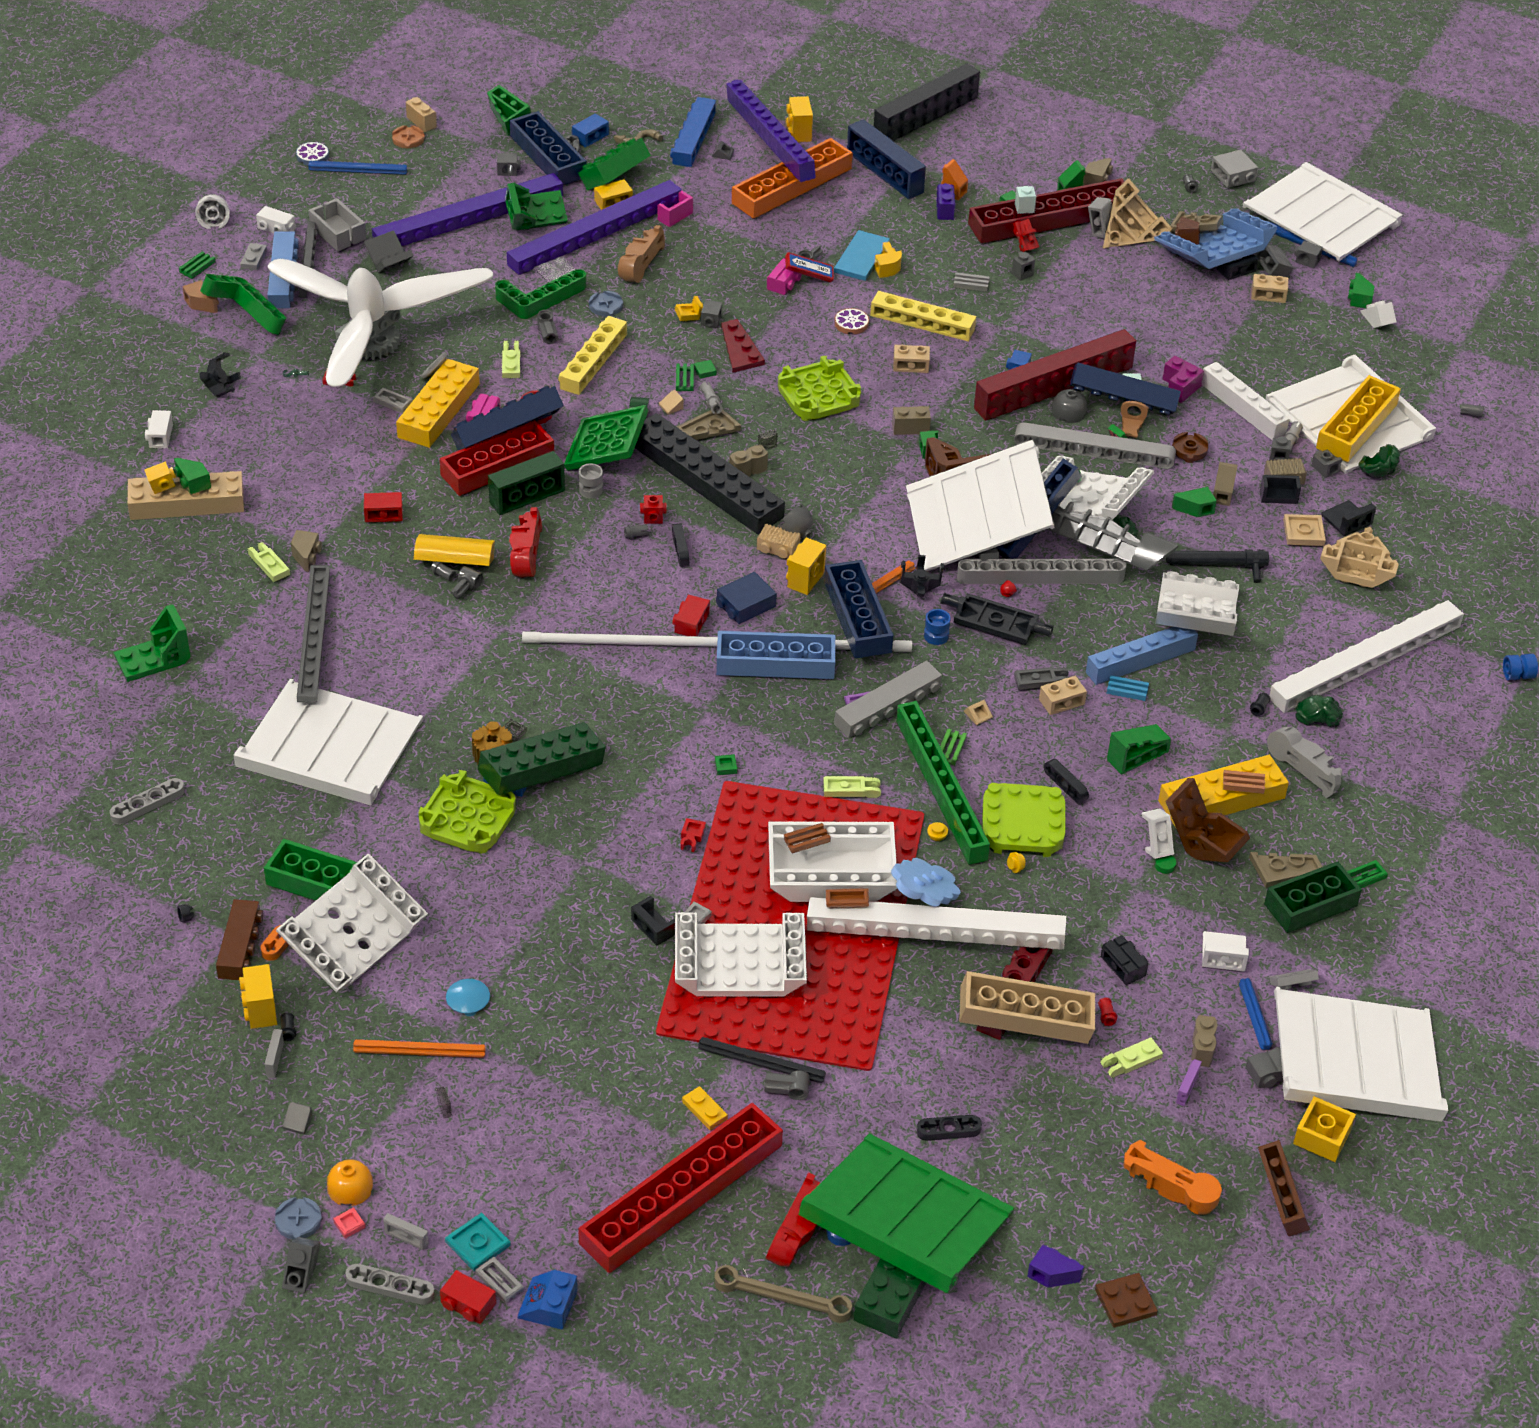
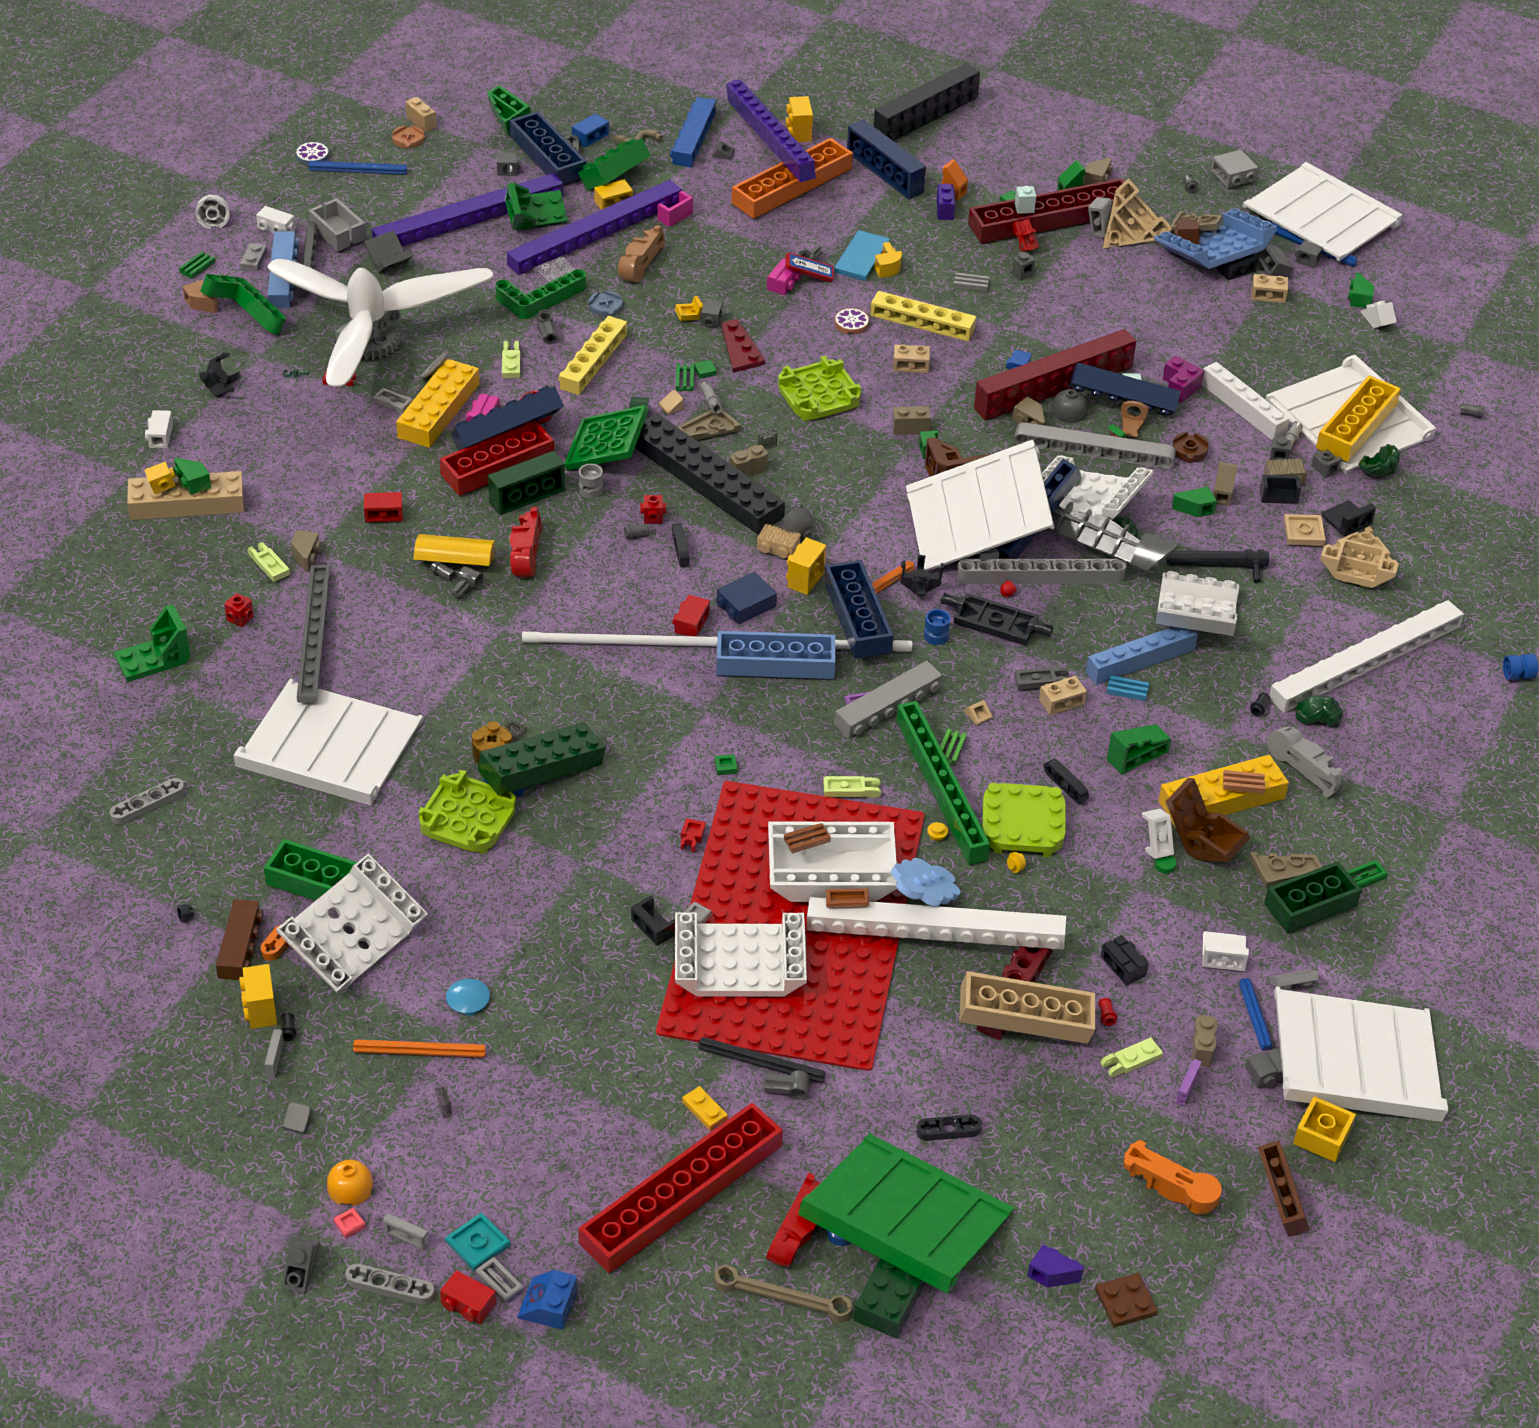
(239, 610): none -> red brick
(298, 1218): sand blue tile -> none
(1028, 412): none -> dark tan slope

